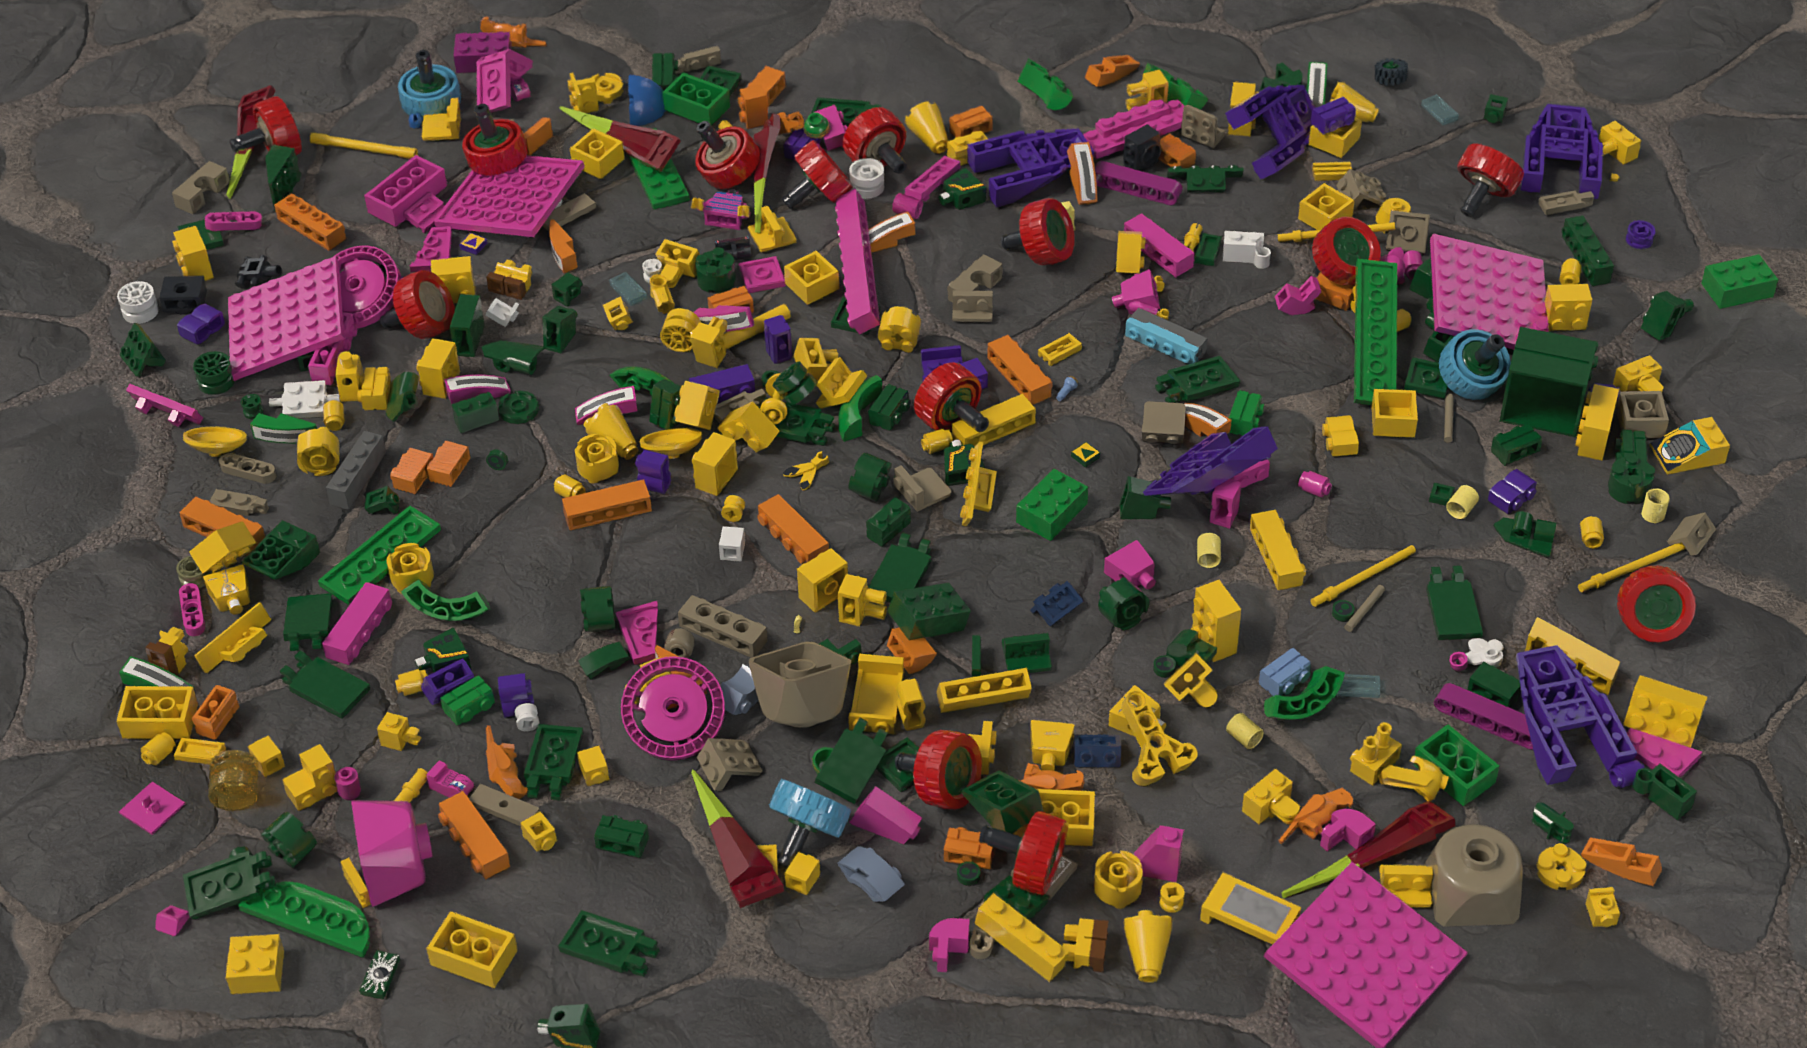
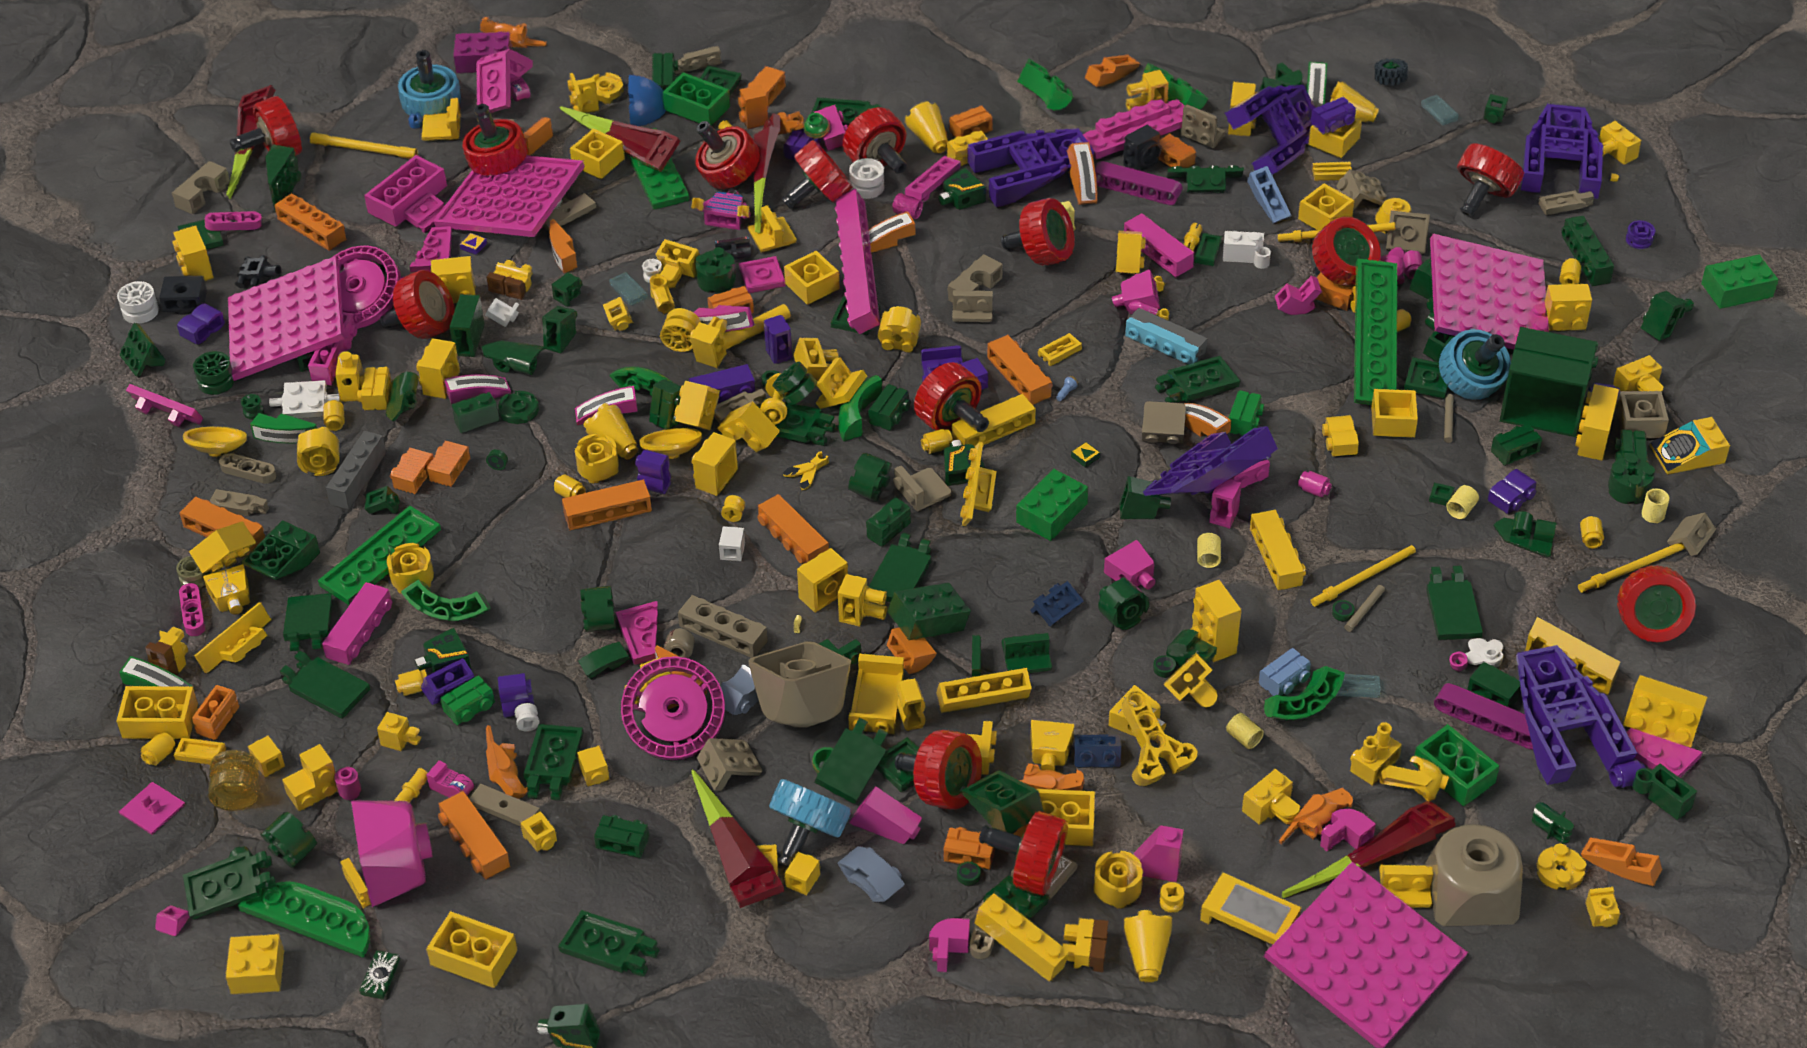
(1268, 194): none -> medium blue slope

